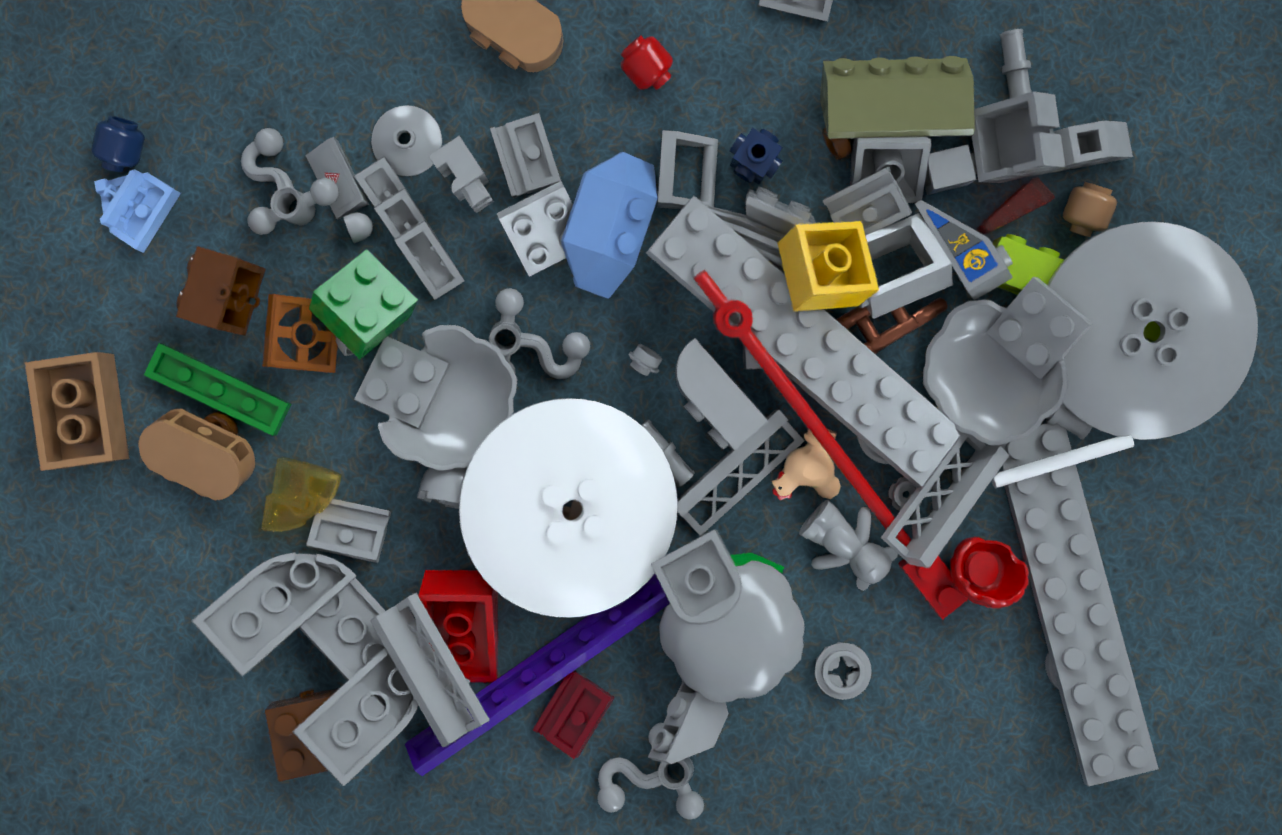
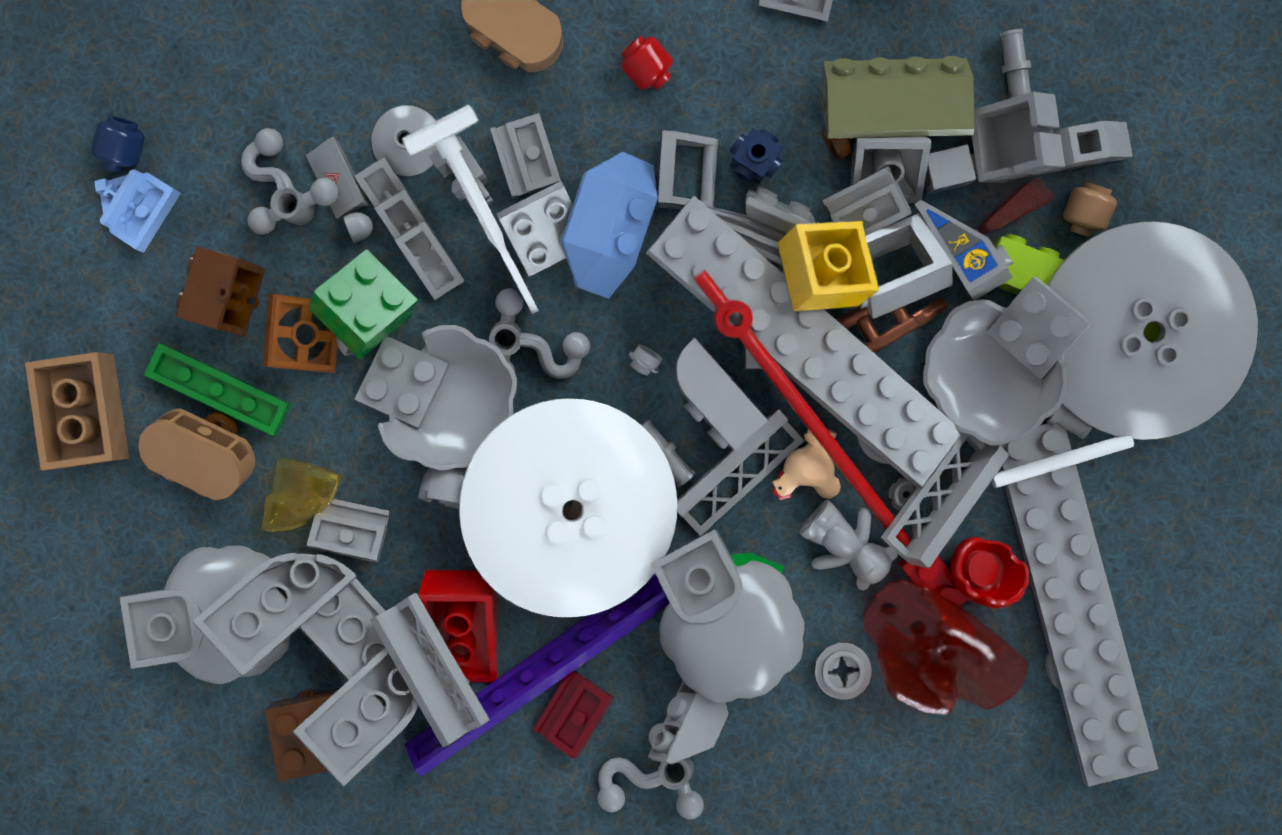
(161, 623): none -> light grey animal
(443, 135): none -> white piece
(944, 656): none -> clear red piece

